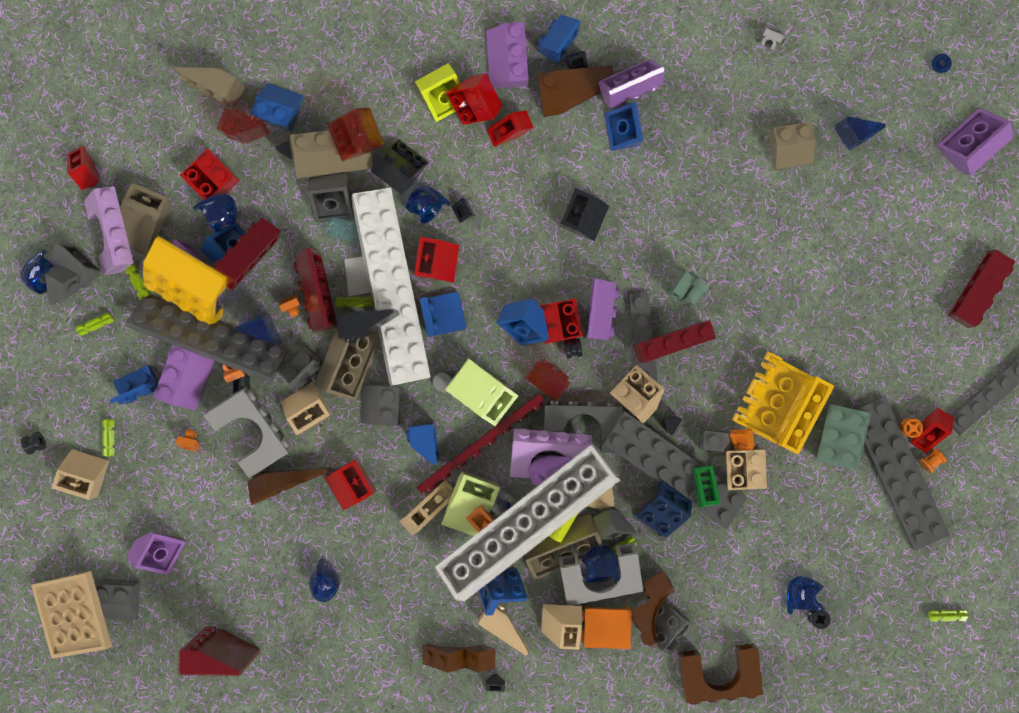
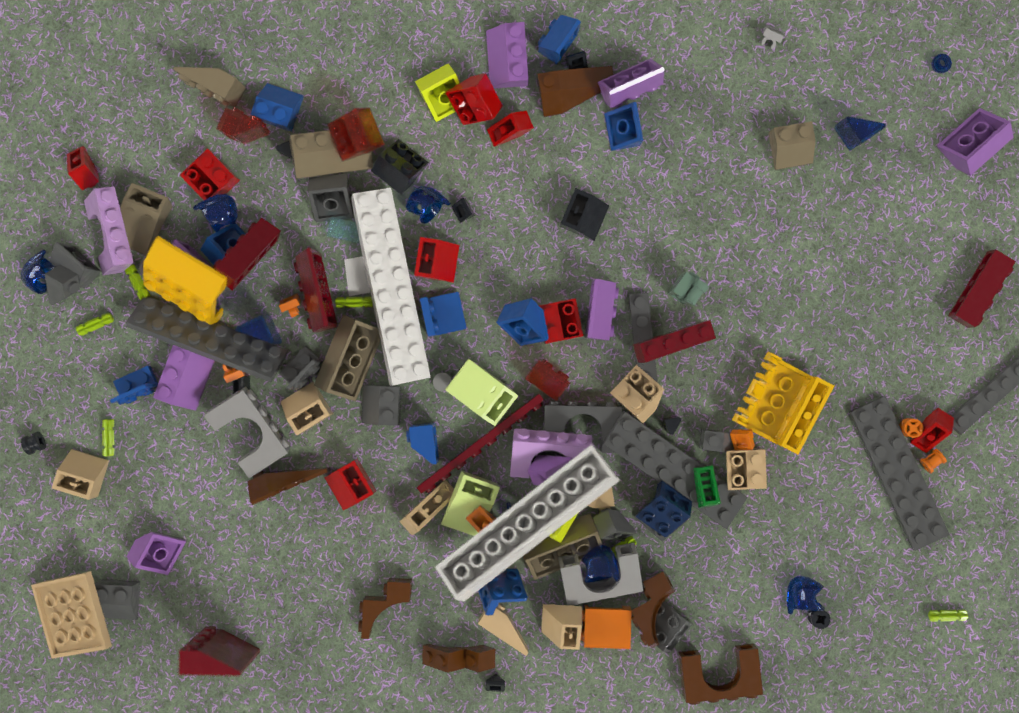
(189, 441): orange tile -> none
(323, 582): clear blue piece -> none
(361, 324): black slope -> none
(397, 591): none -> reddish brown arch
(573, 348): black wheel -> none
(843, 437): sand green brick -> none

